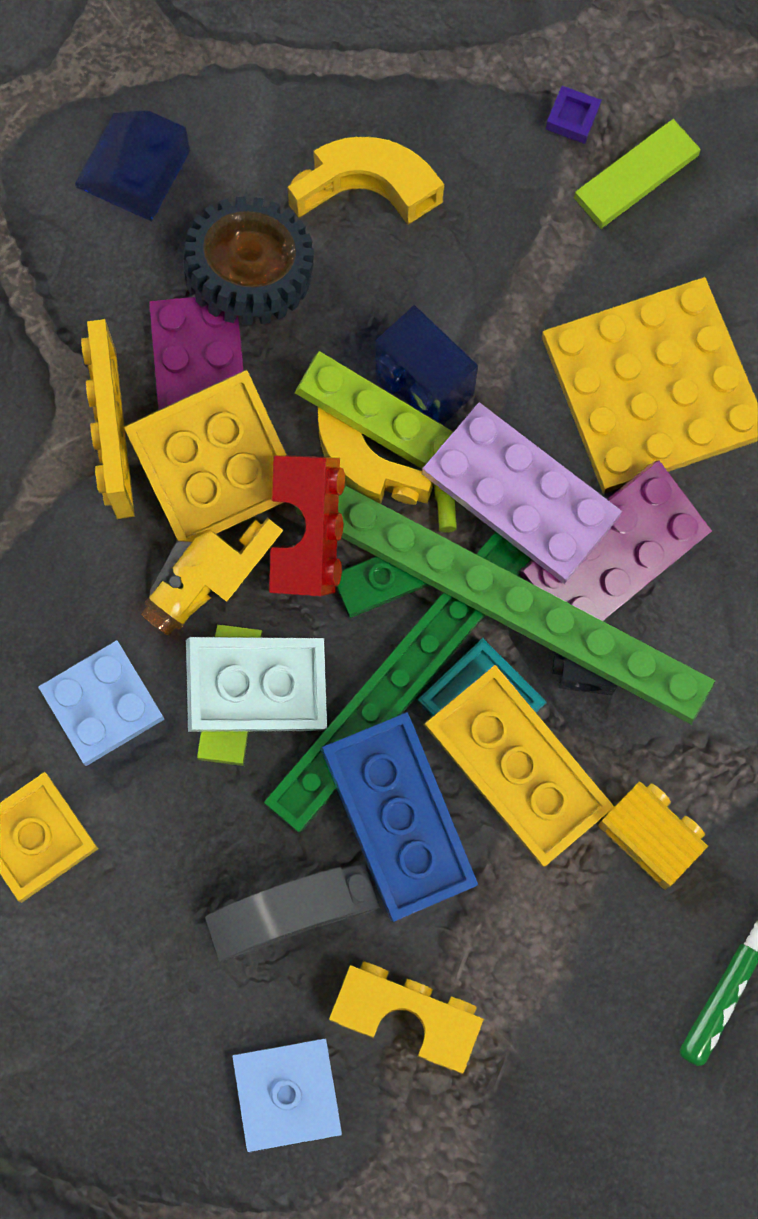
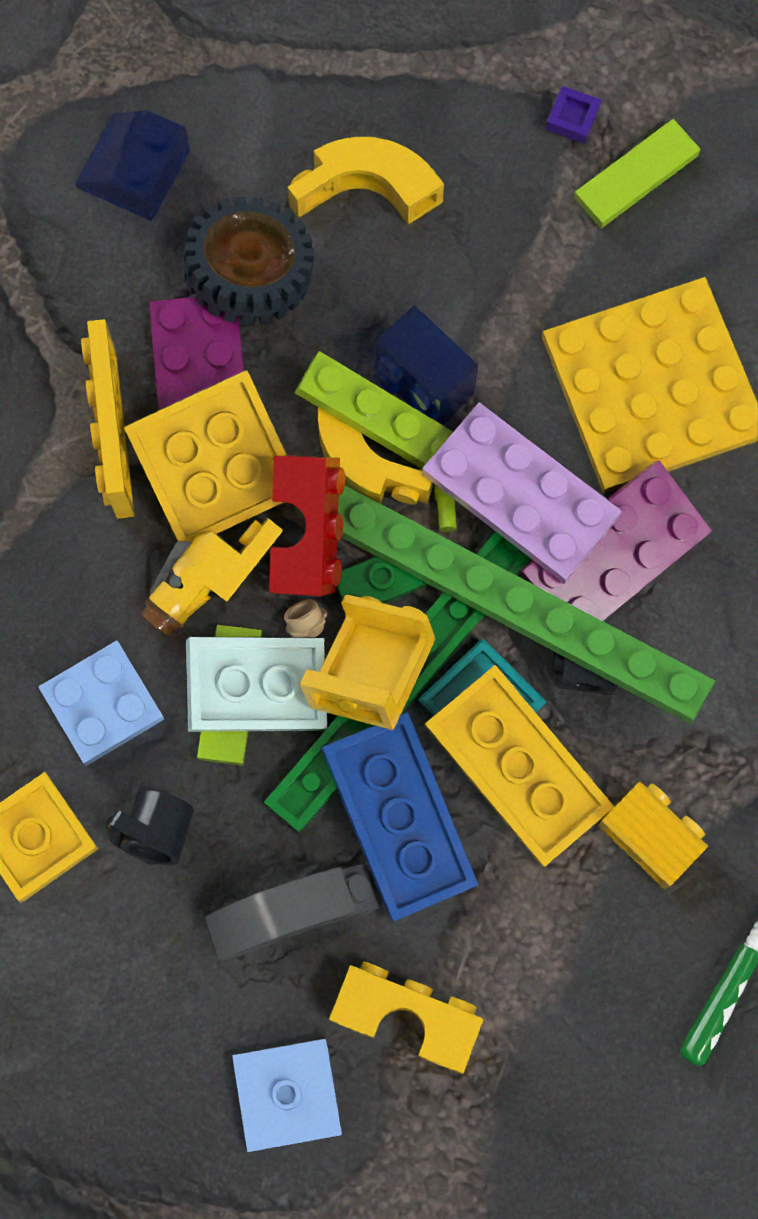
(154, 828): none -> black piece
(305, 619): none -> tan plate
(371, 662): none -> yellow panel

